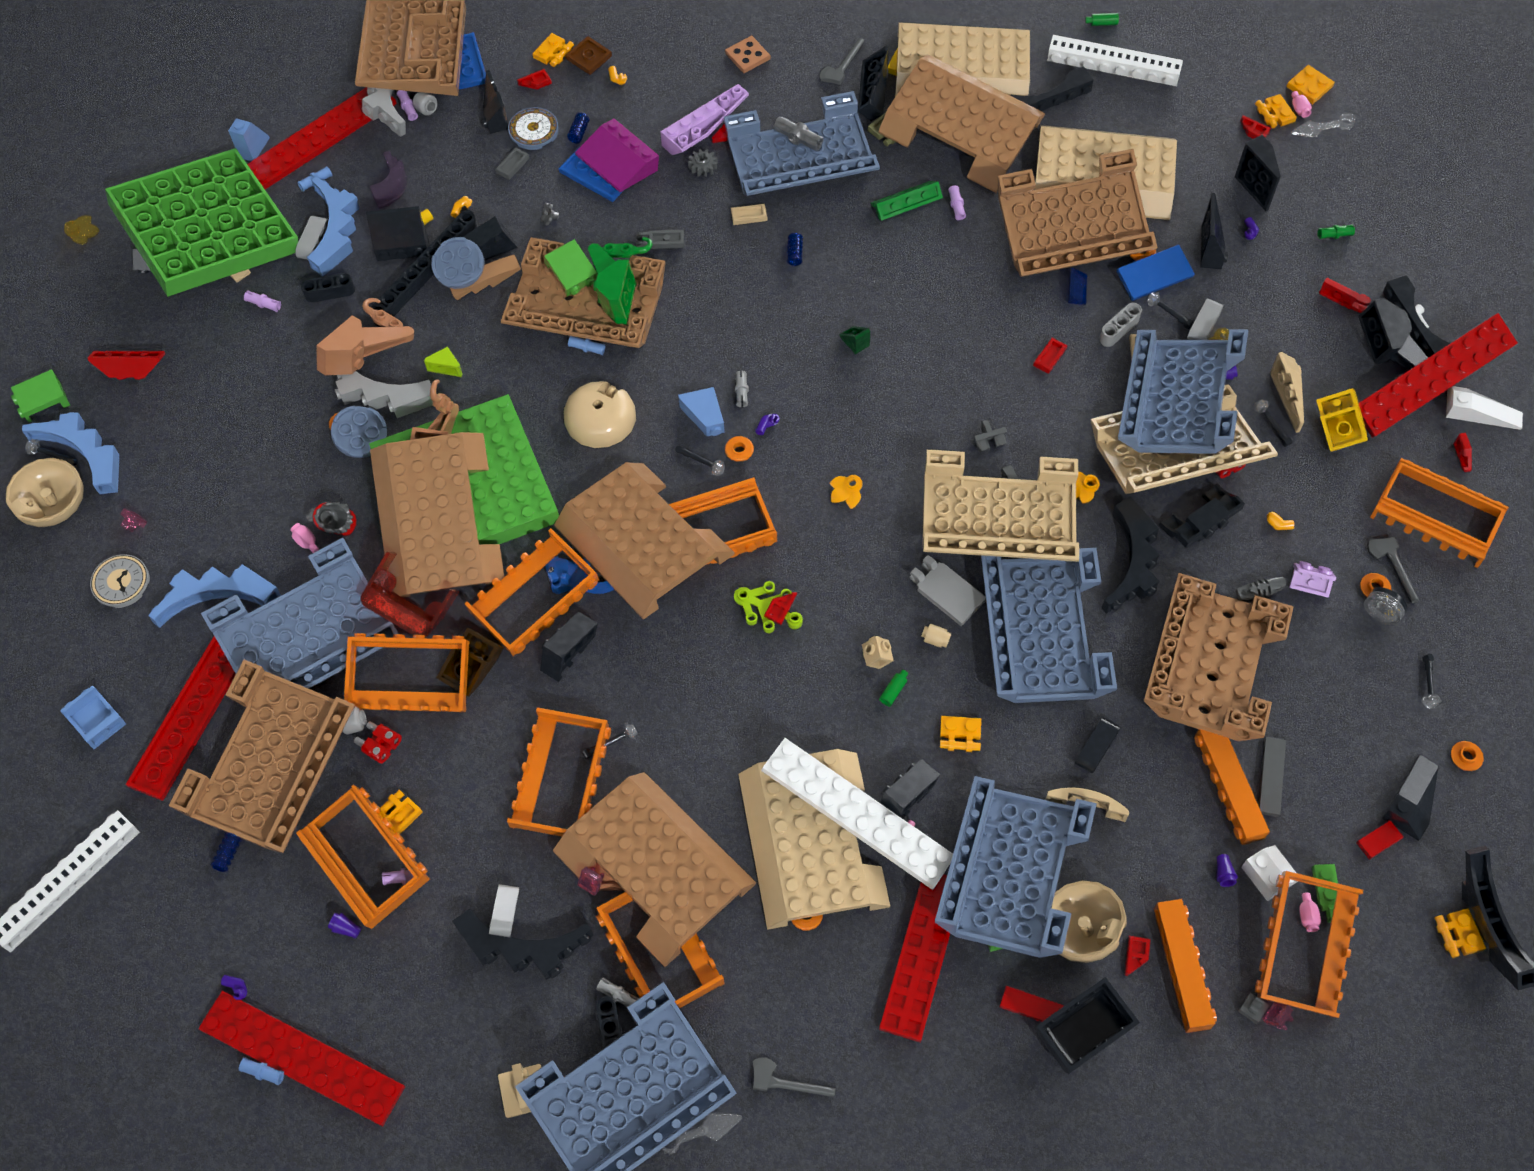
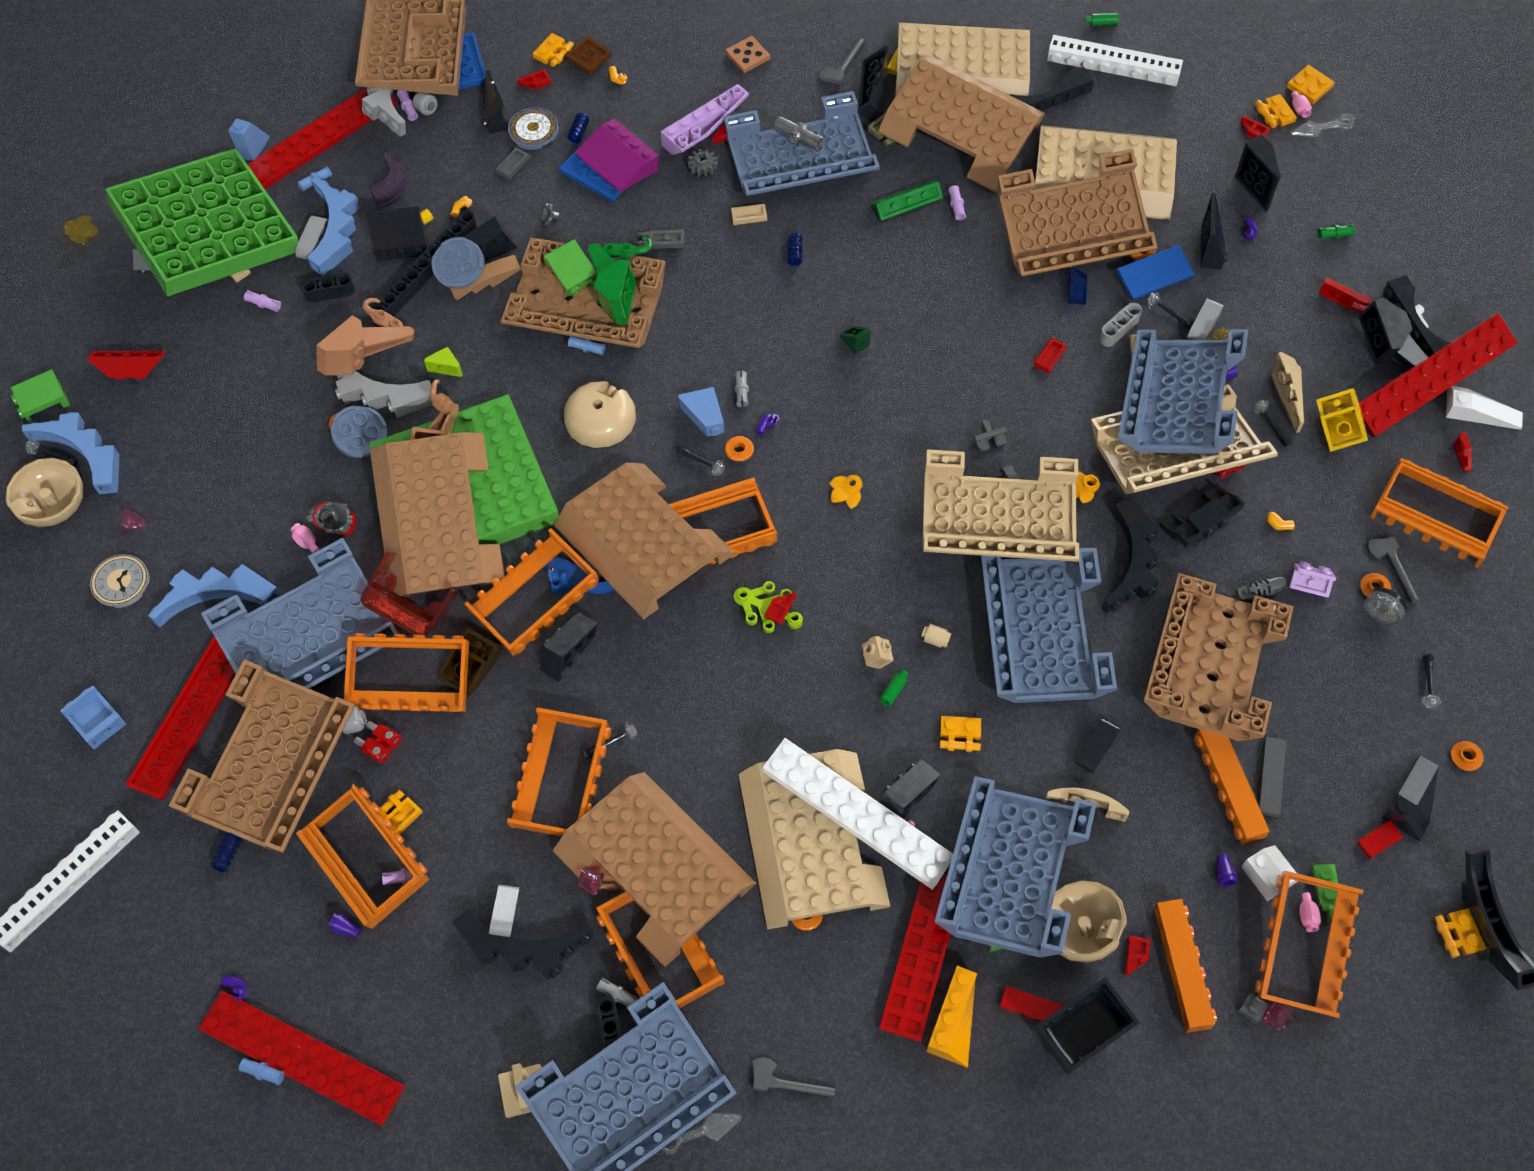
(947, 590): light grey tile -> none
(953, 1027): none -> light orange wedge

